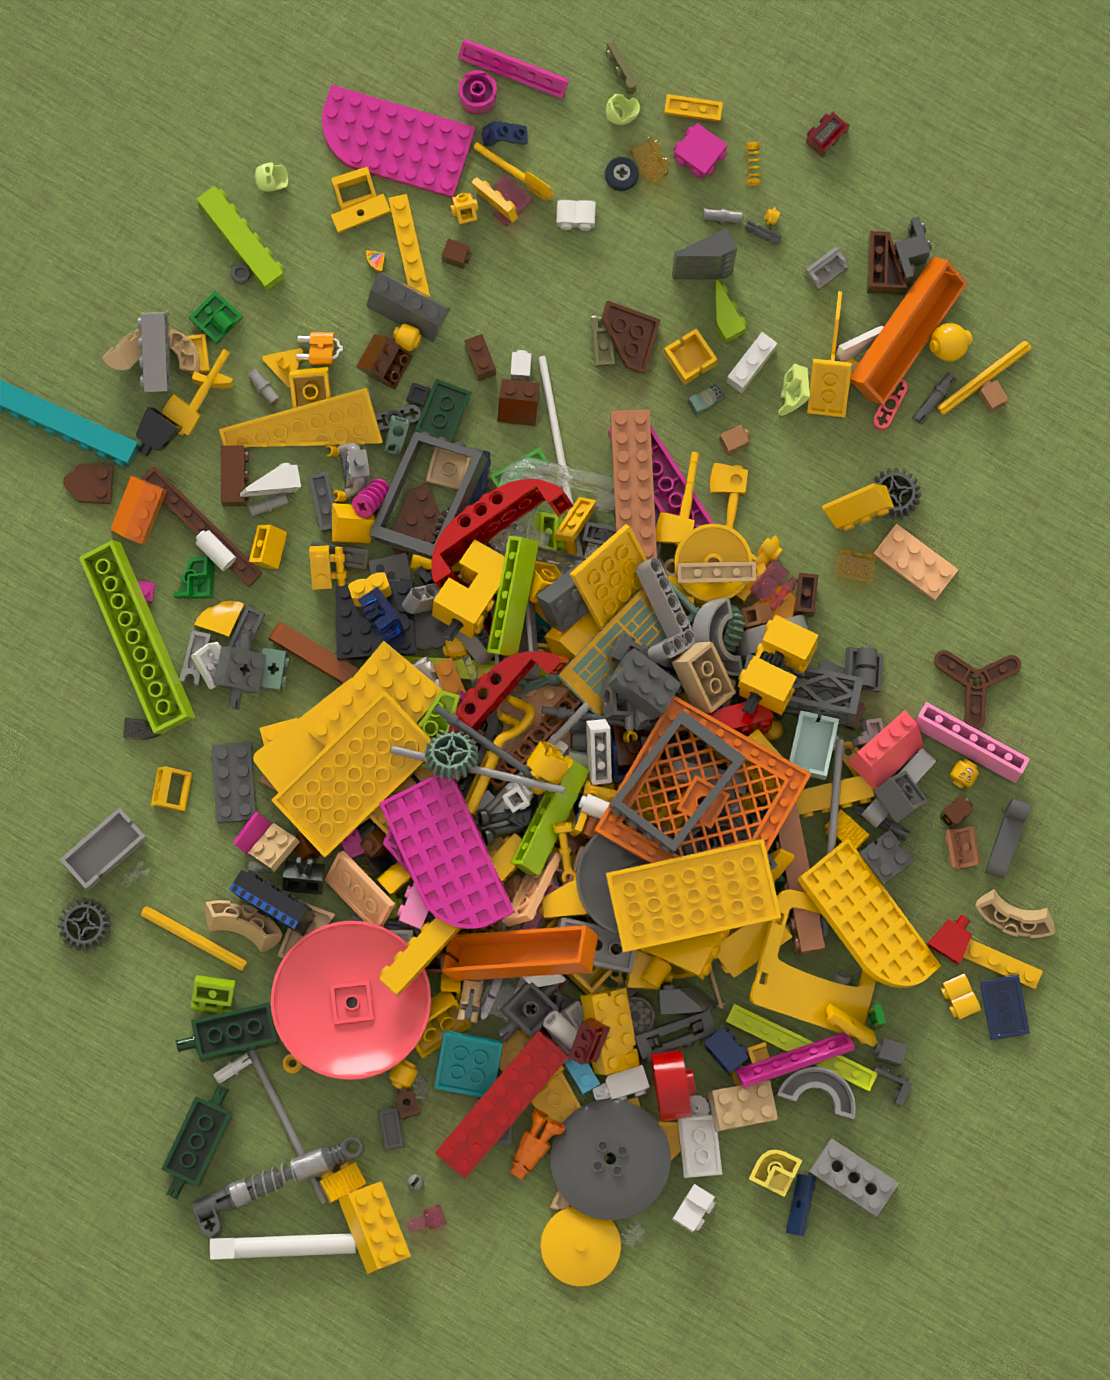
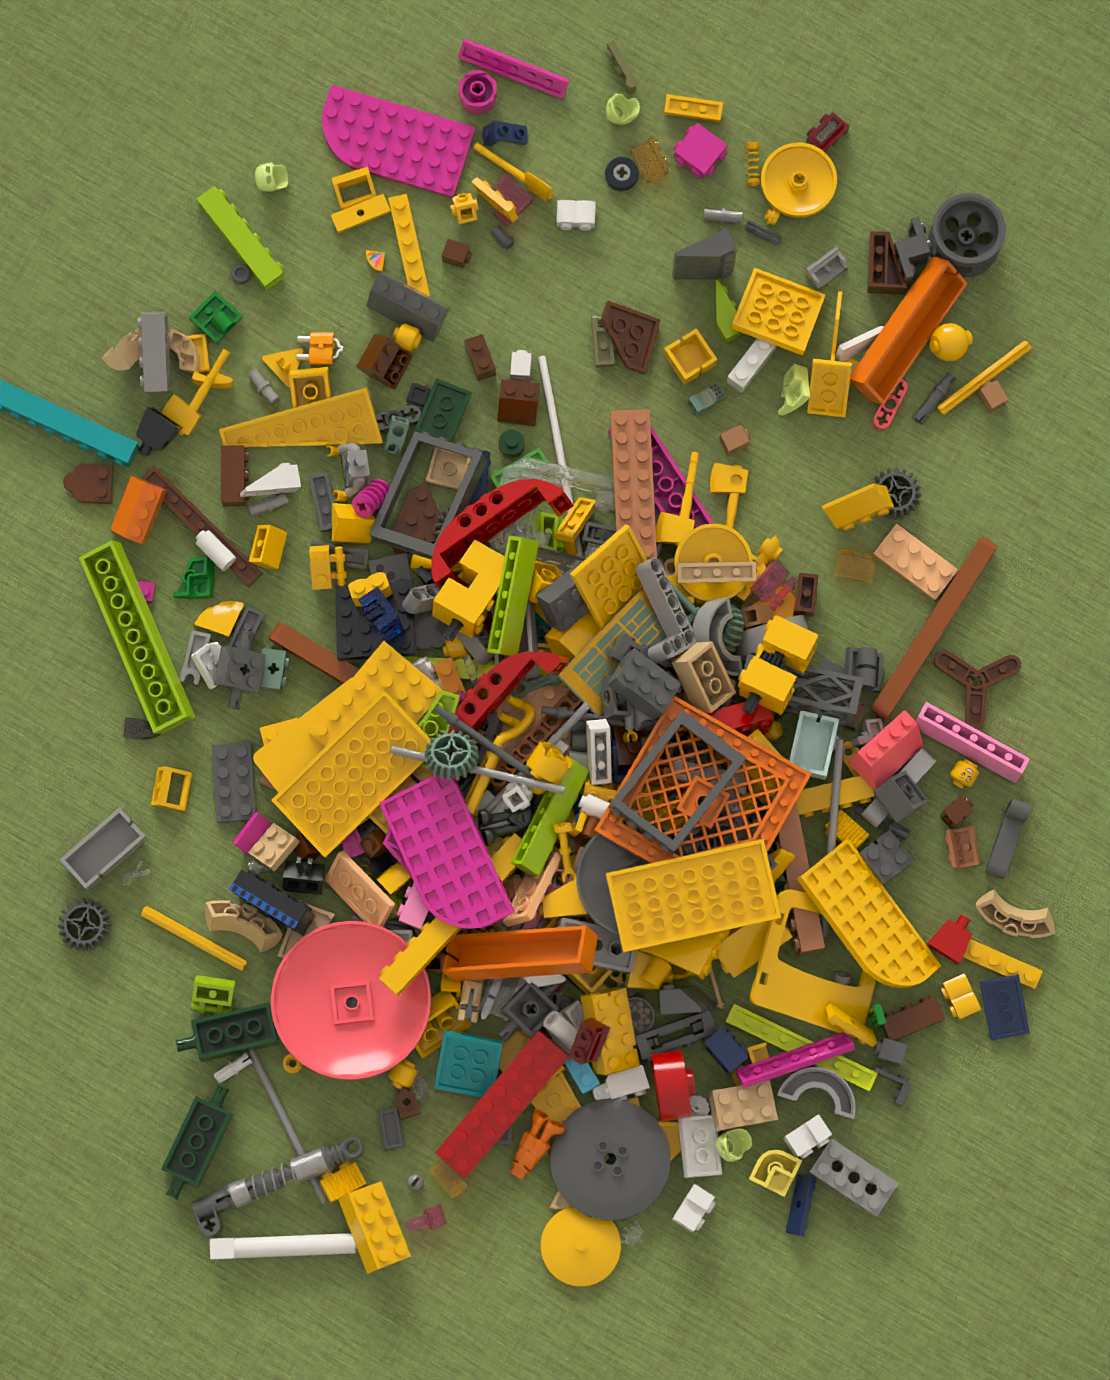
(447, 1178): none -> clear yellow bracket
(505, 240): none -> dark grey pin
(511, 443): none -> dark green piece
(733, 1144): none -> yellowish green helmet
(778, 311): none -> yellow plate
(798, 180): none -> yellow dish
(807, 1136): none -> white brick
(912, 1018): none -> reddish brown brick
(933, 628): none -> dark orange beam
(958, 210): none -> dark grey wheel

